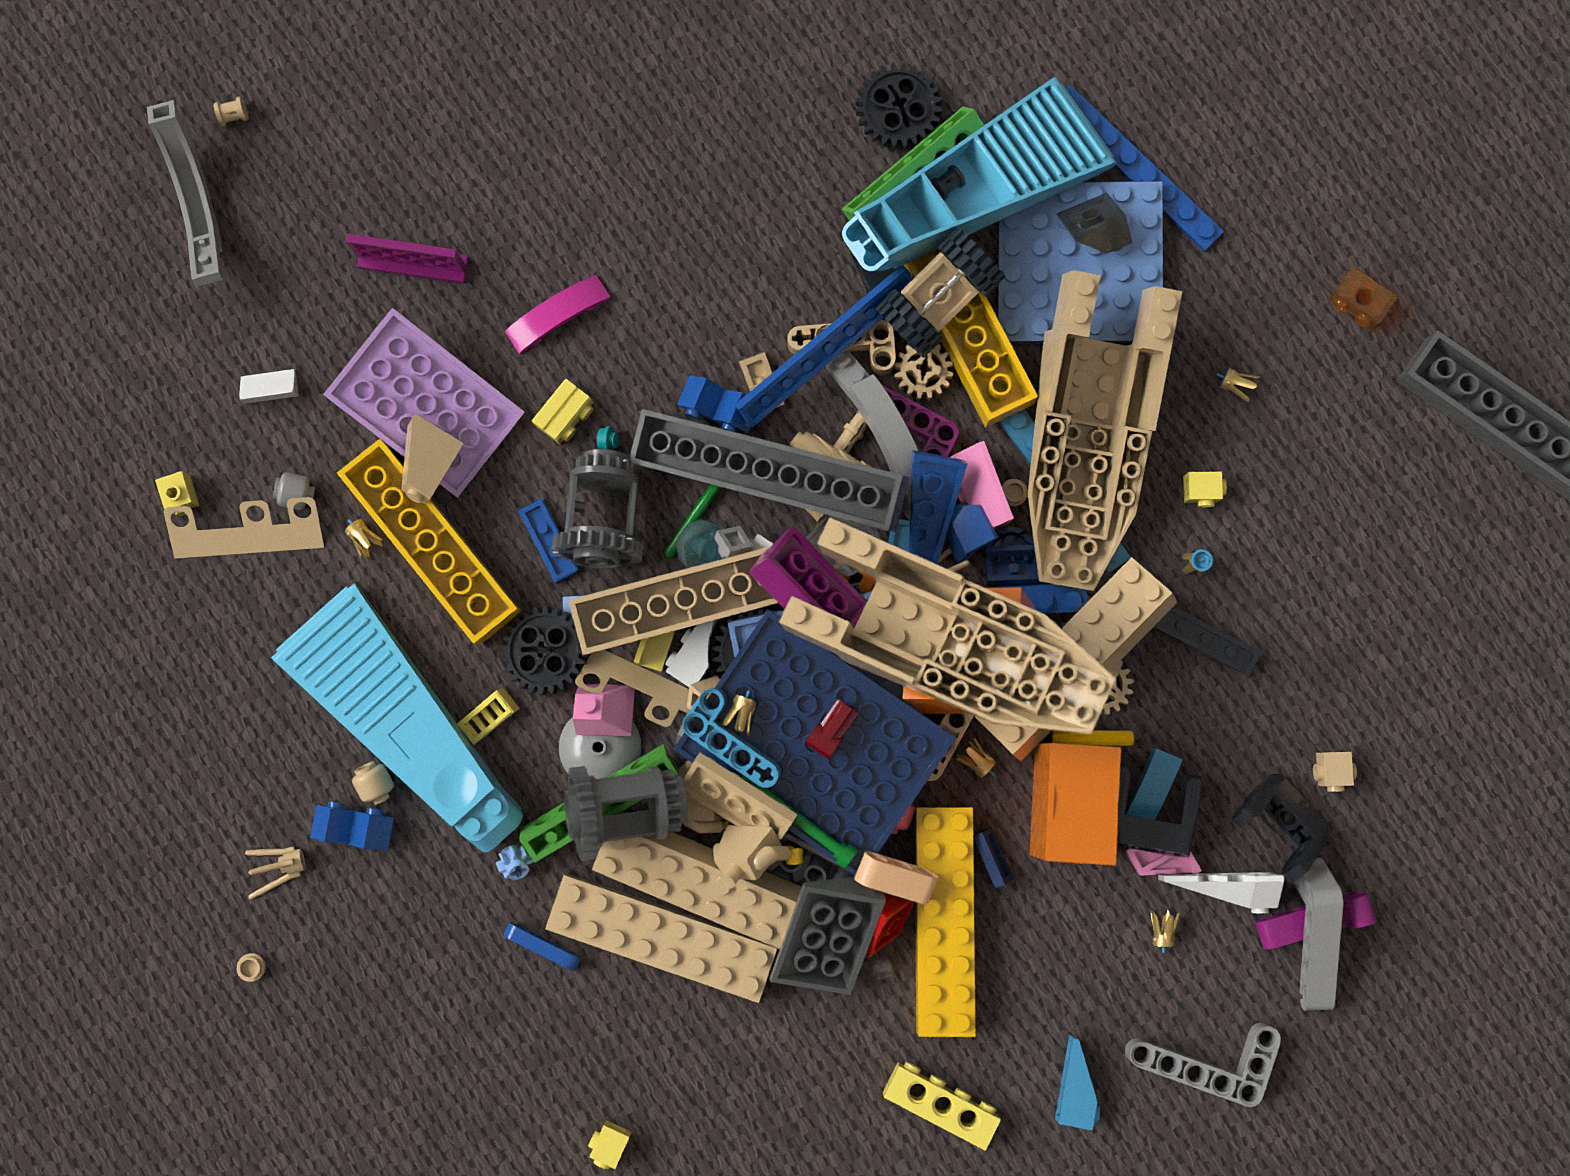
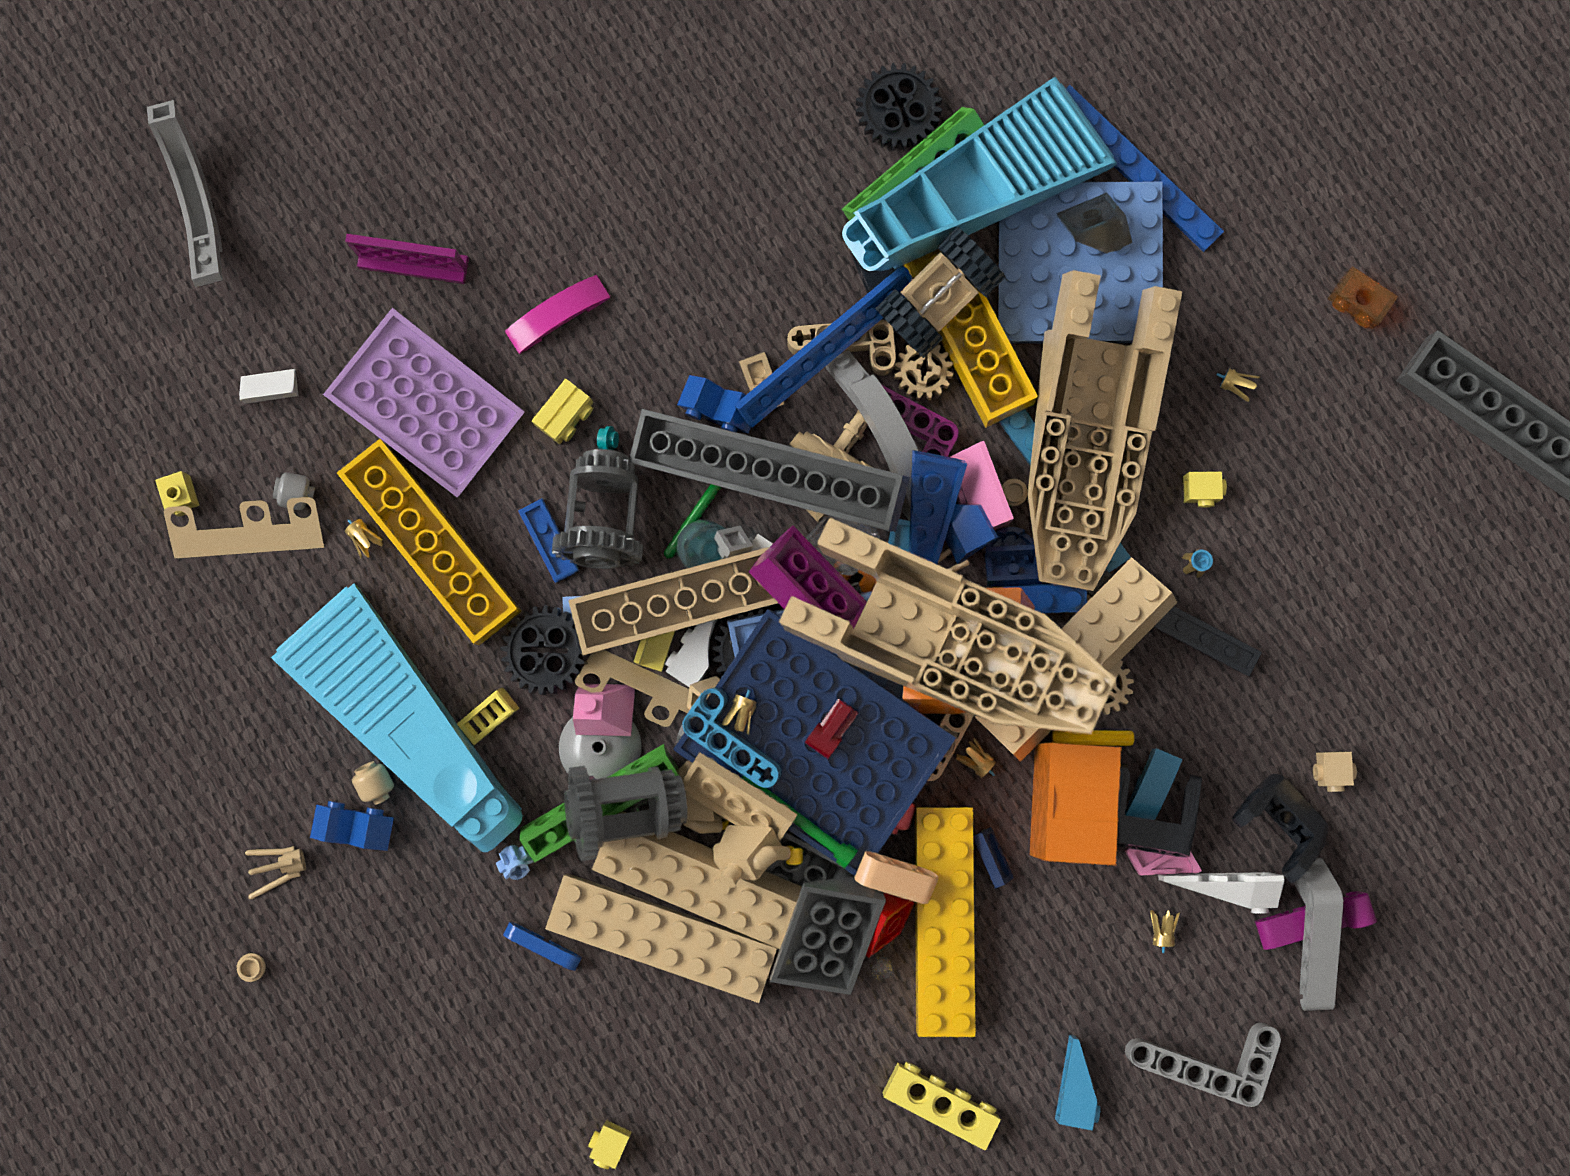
(231, 111): tan bush -> none
(426, 459): tan slope -> none
(953, 175): black bush -> none

